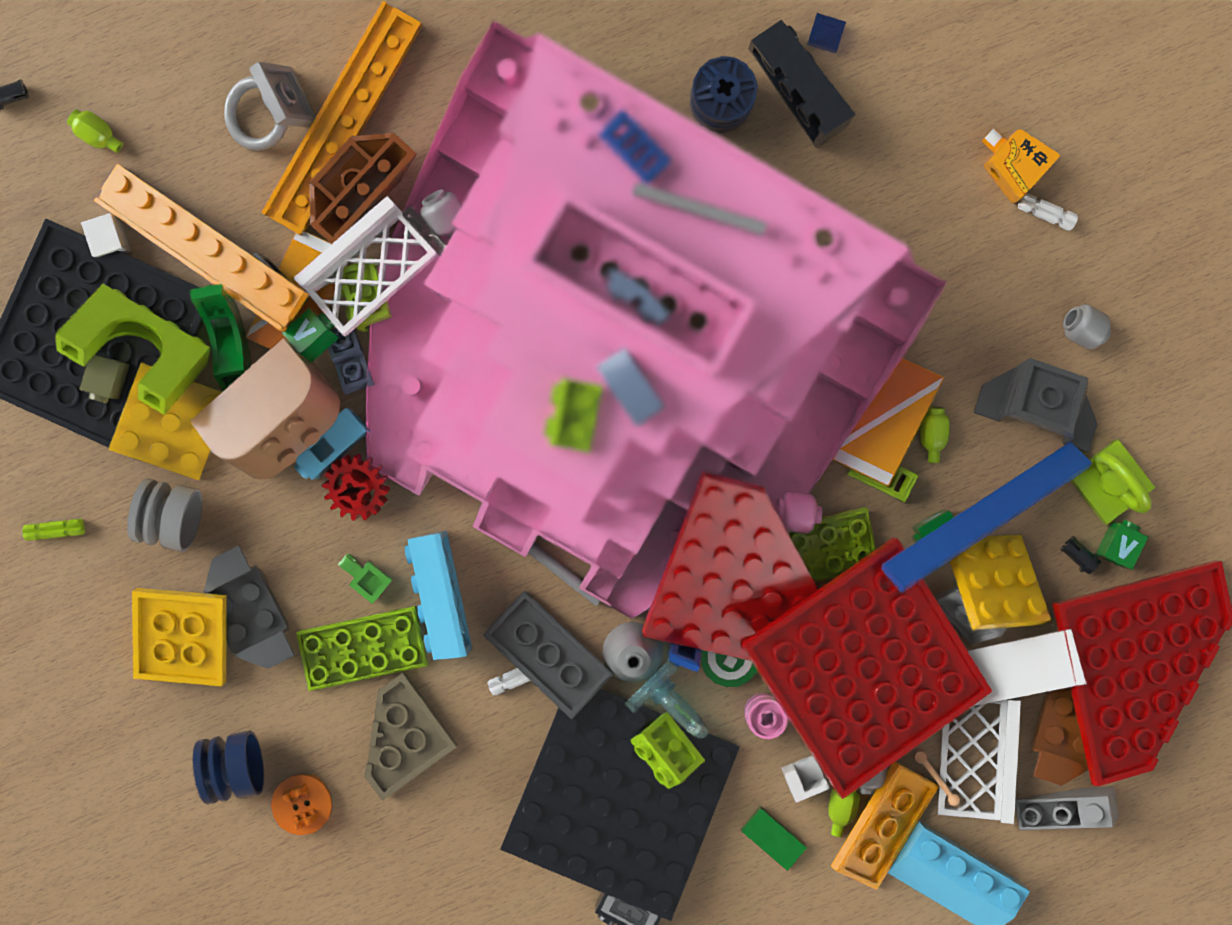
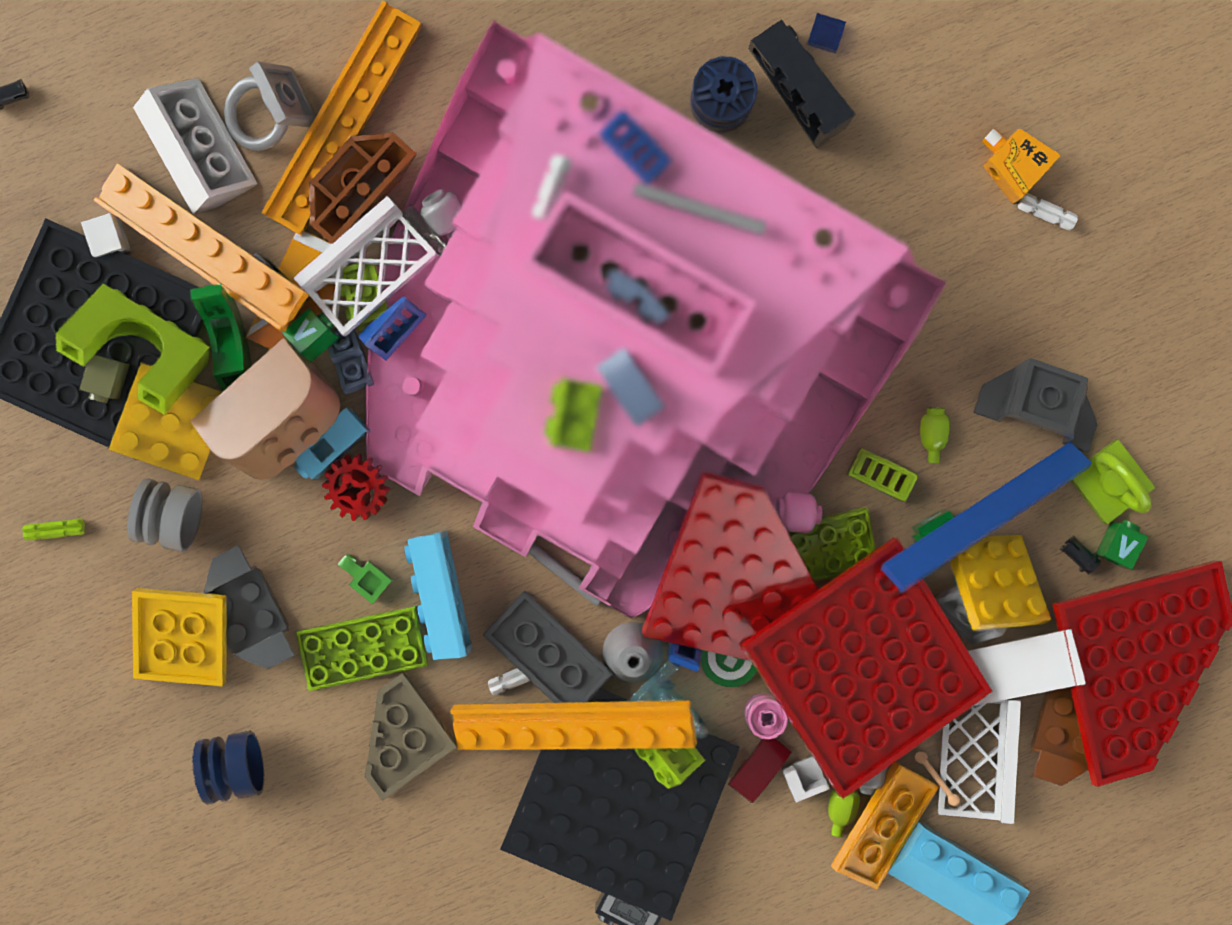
(93, 130): lime plant -> none
(194, 144): none -> white slope
(306, 818): orange plate -> none
(391, 341): none -> blue slope
(551, 187): none -> white axle
(574, 725): none -> light orange plate
(759, 769): none -> dark red slope
(773, 838): green tile -> none
(890, 423): tile -> none
(1068, 809): light grey slope -> none
(1087, 326): light grey head -> none

